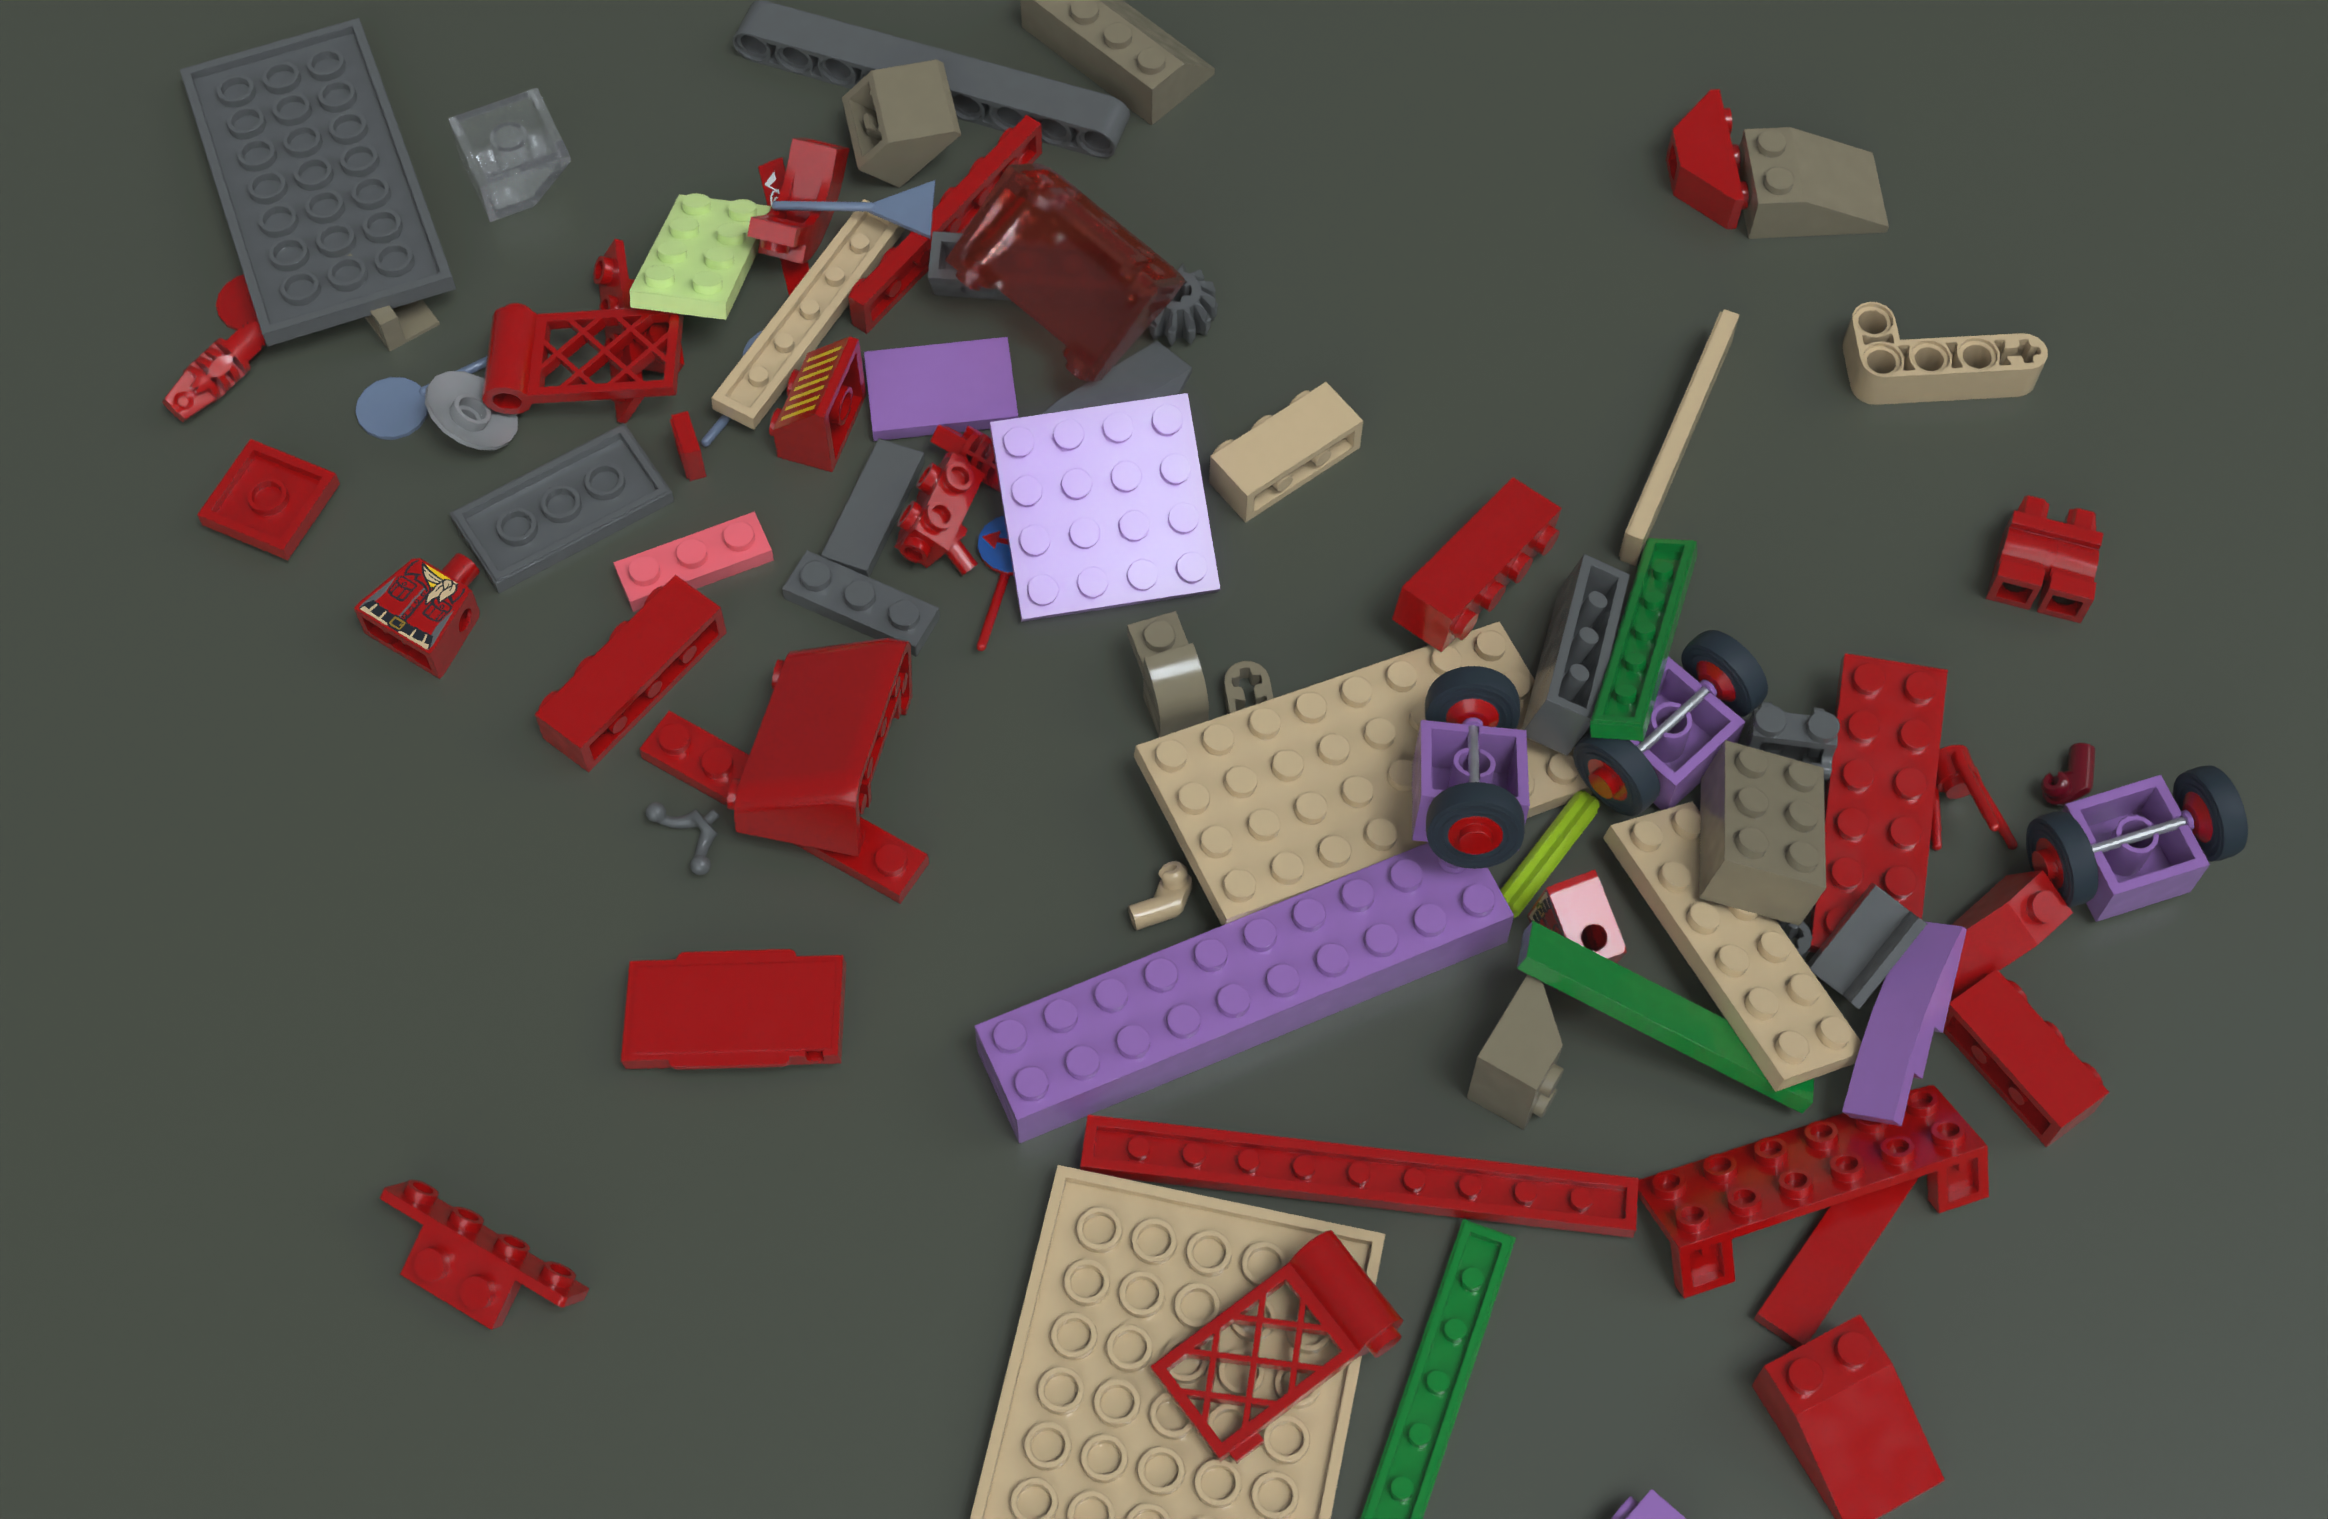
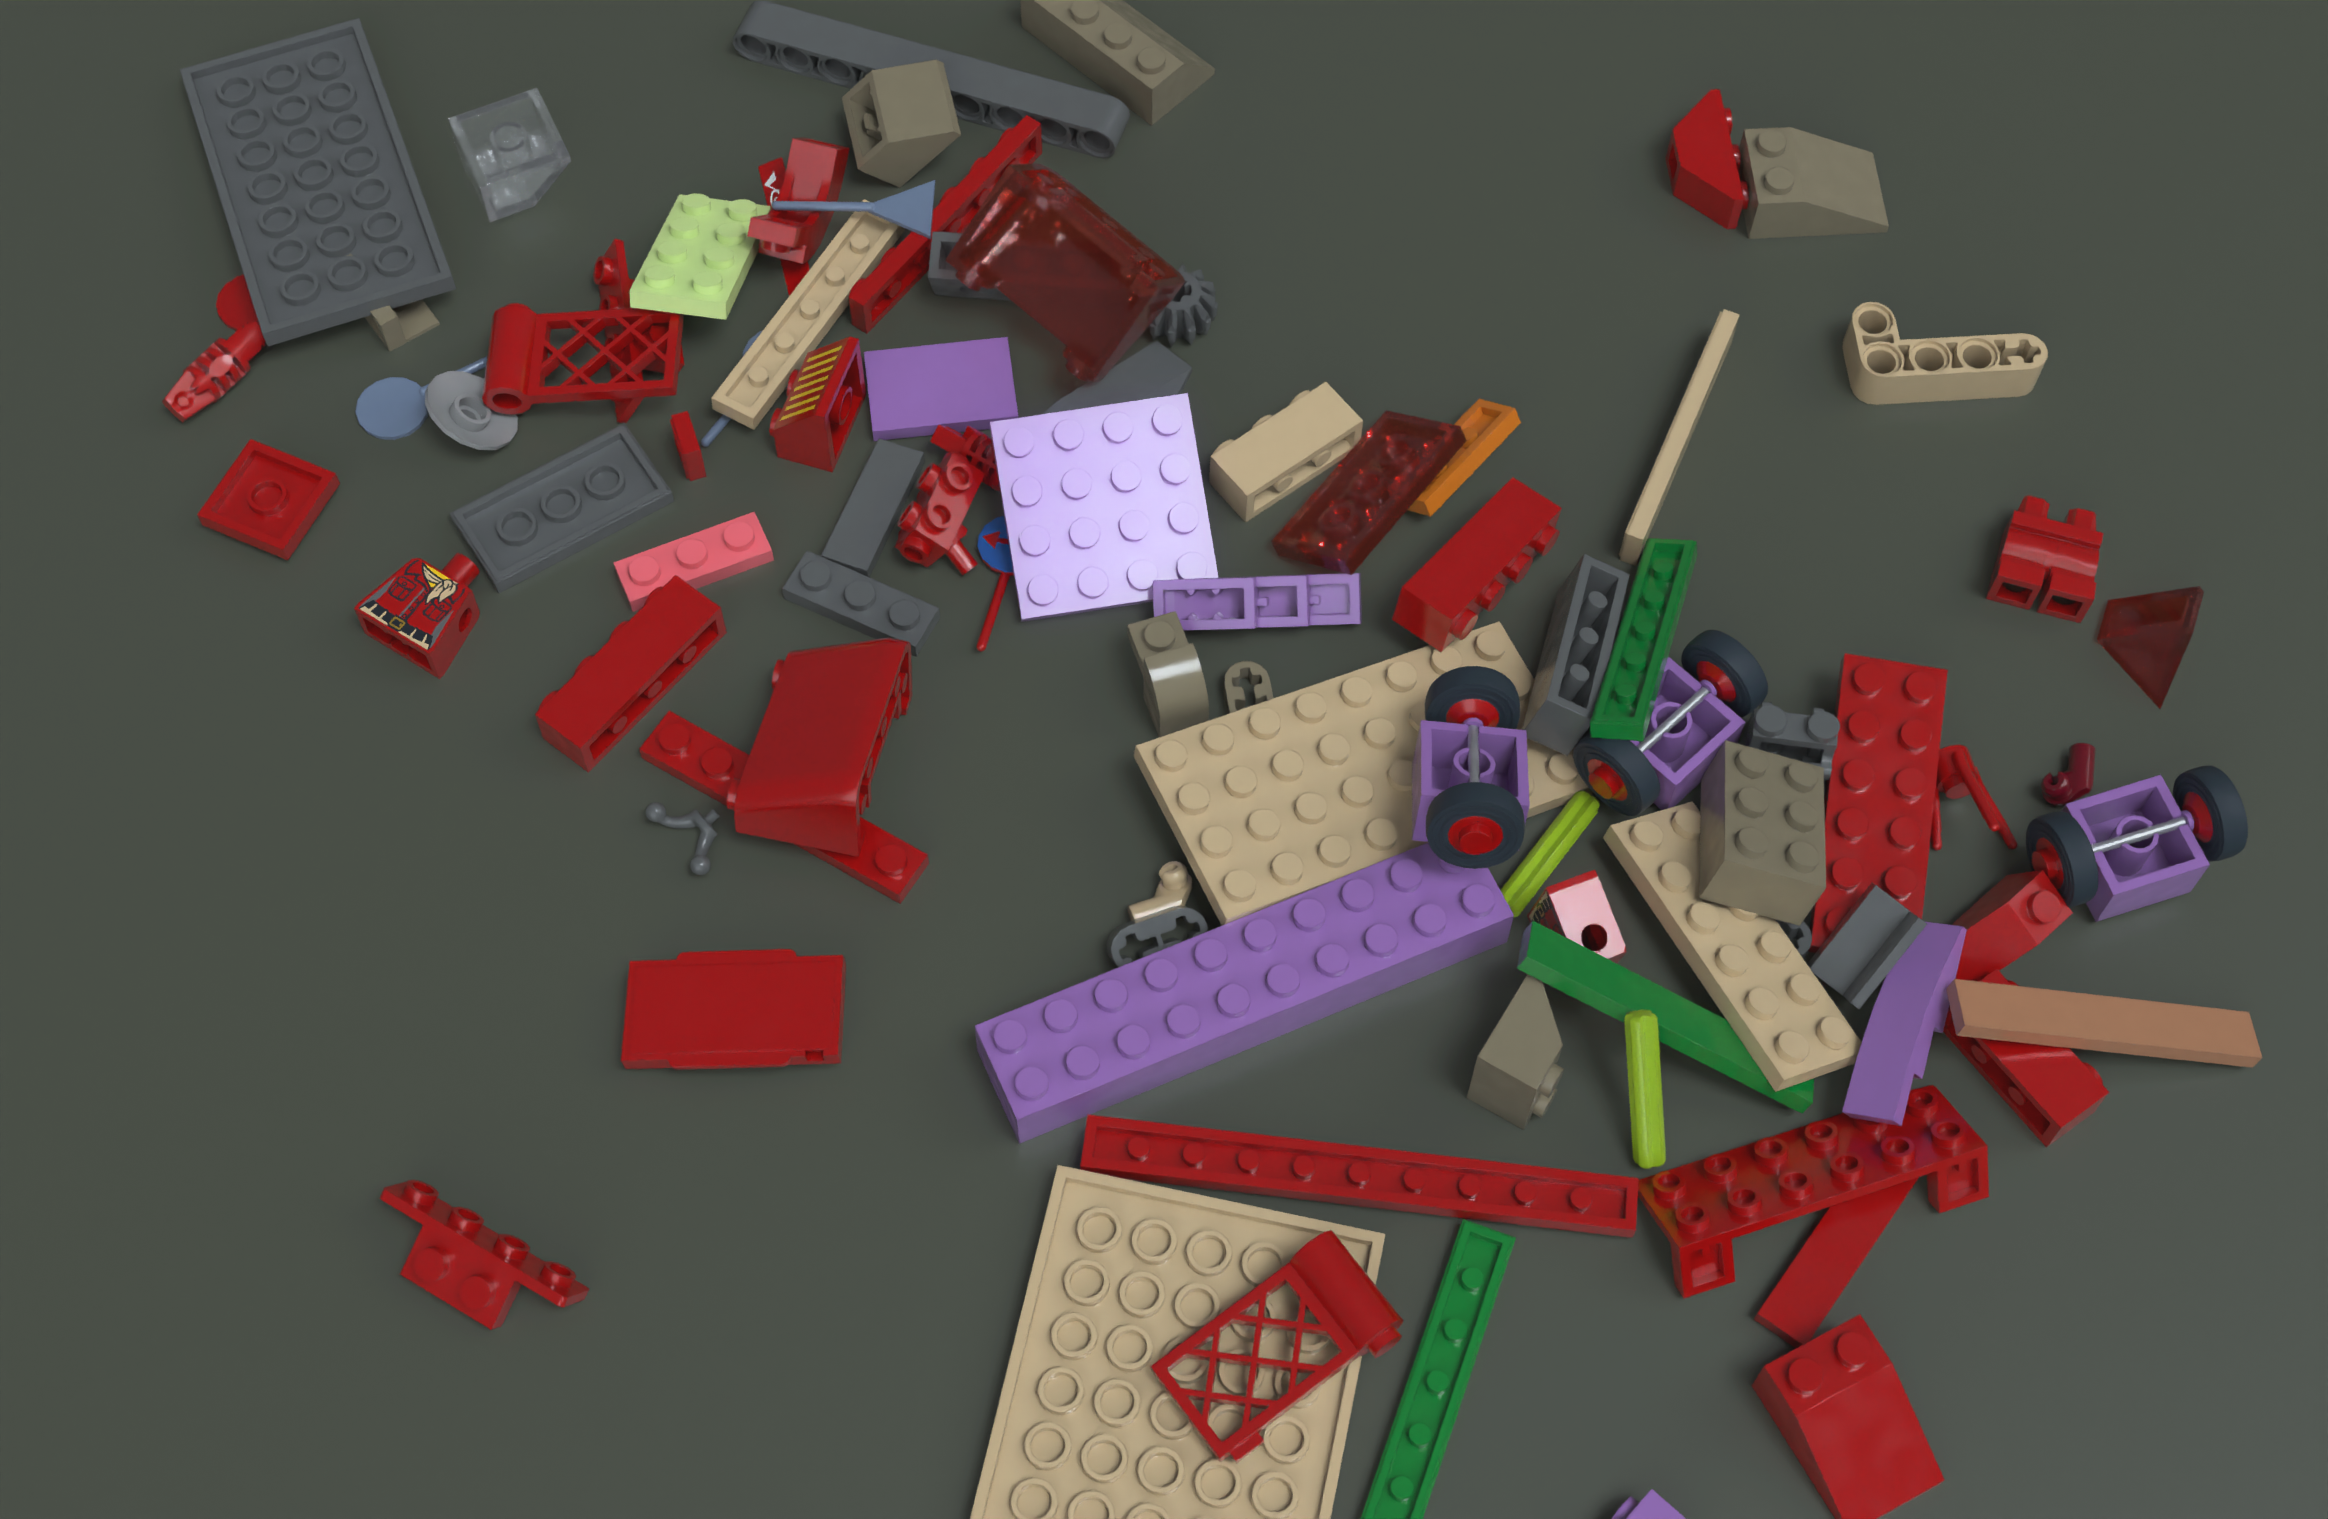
(1152, 927): none -> dark grey beam
(1261, 601): none -> medium lavender slope
(1369, 491): none -> clear red plate
(1485, 428): none -> orange plate
(1645, 1088): none -> lime axle
(2103, 1023): none -> nougat tile
(2151, 635): none -> clear red slope

